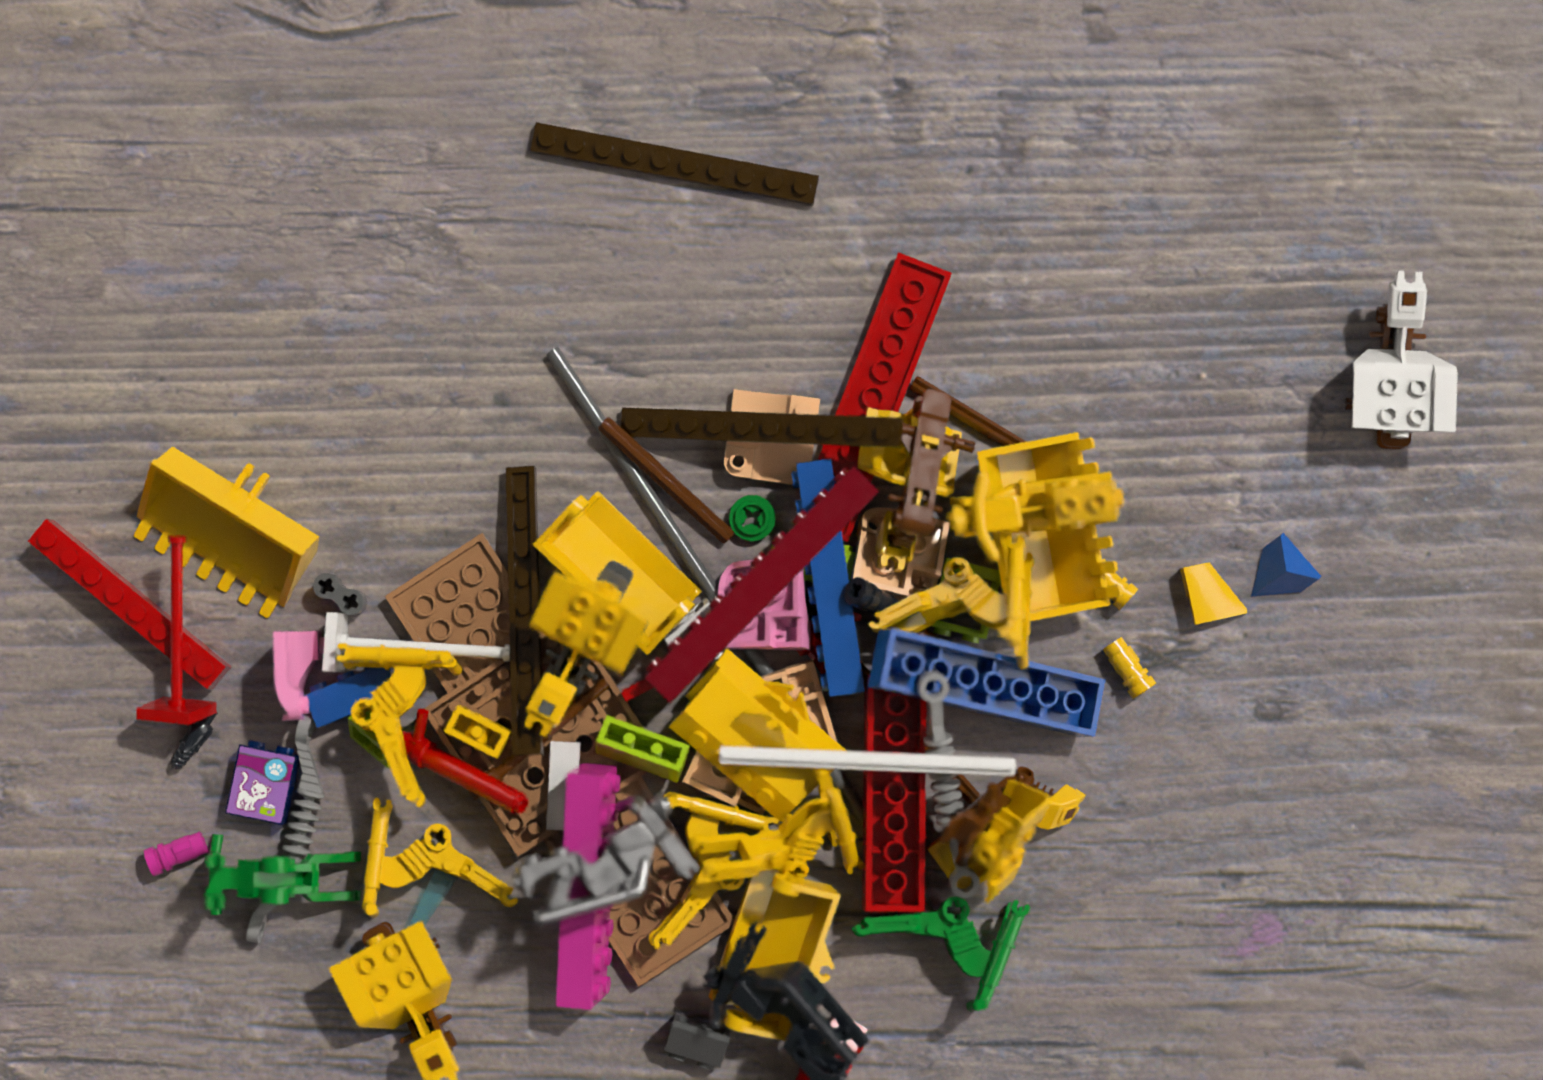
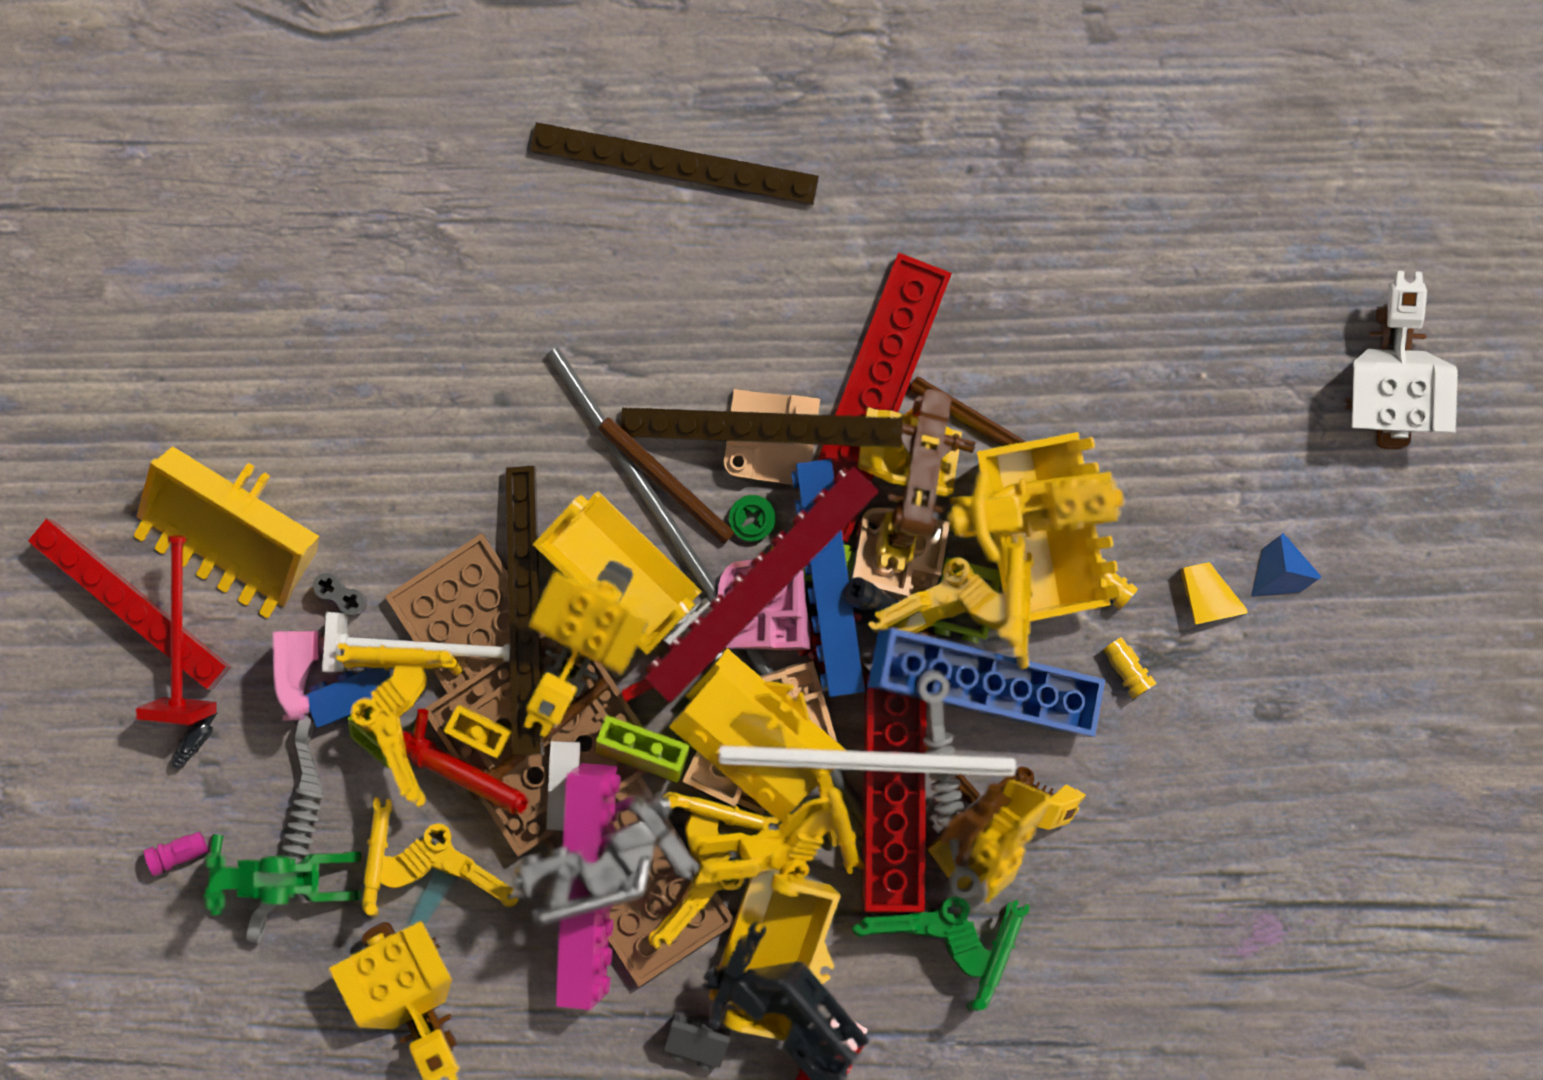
(263, 782): brick -> none

